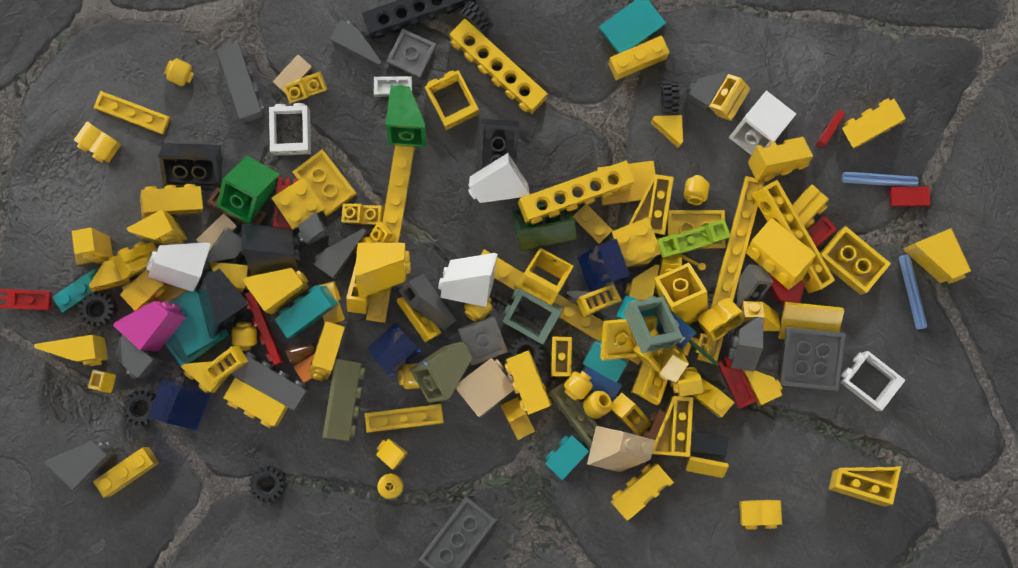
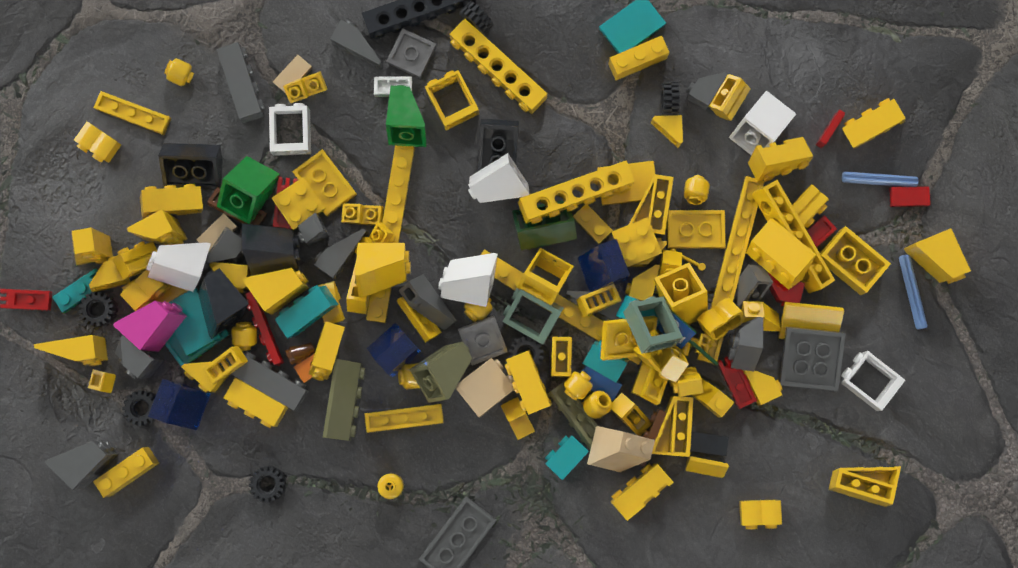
(391, 453): yellow slope -> none
(693, 239): lime slope -> none

